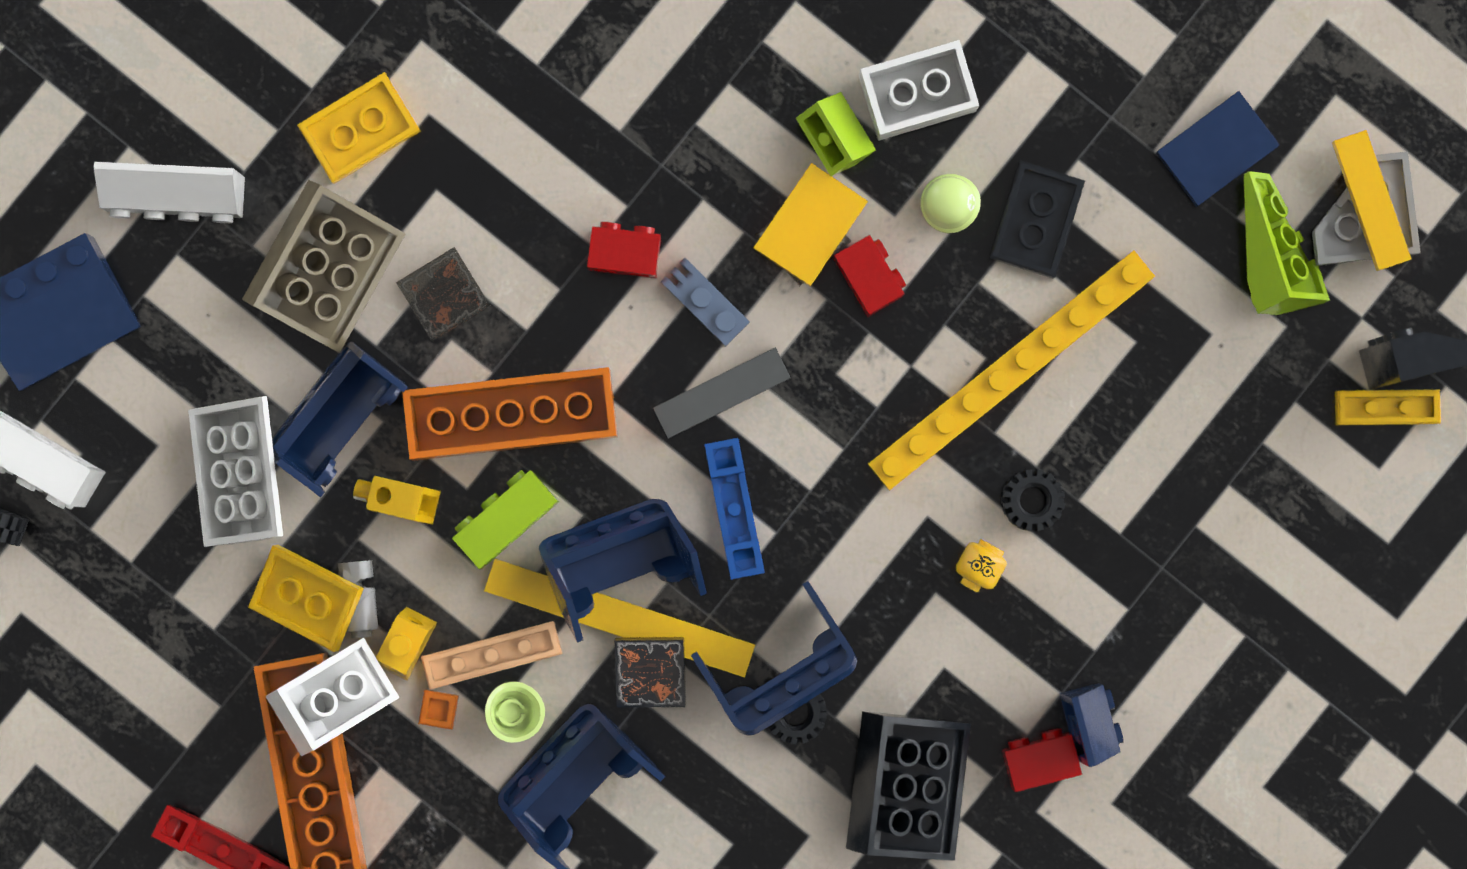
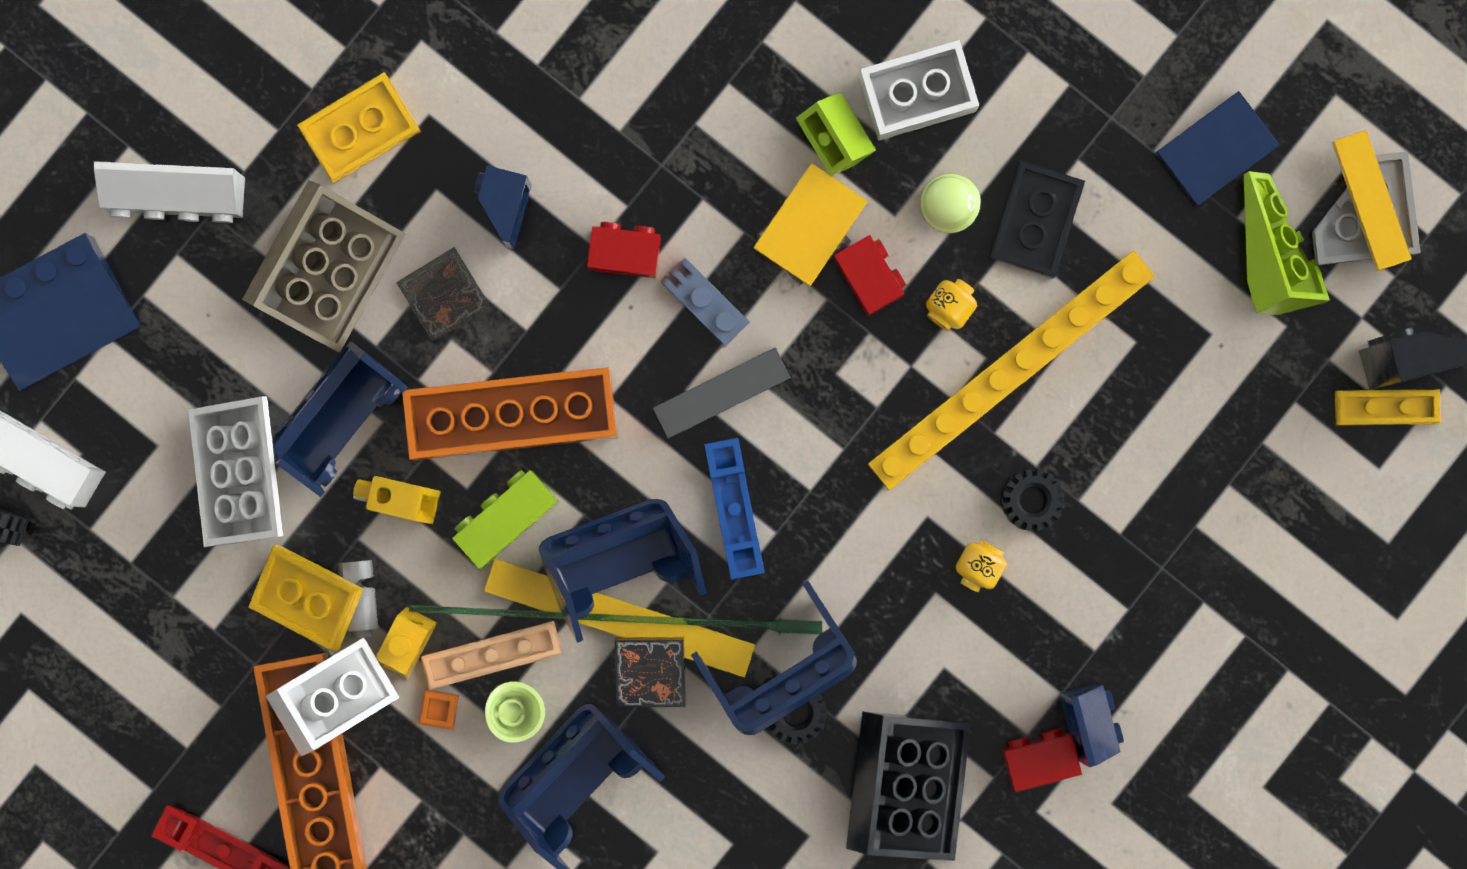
(504, 200): none -> dark blue slope
(779, 625): none -> clear green piece
(951, 304): none -> yellow head

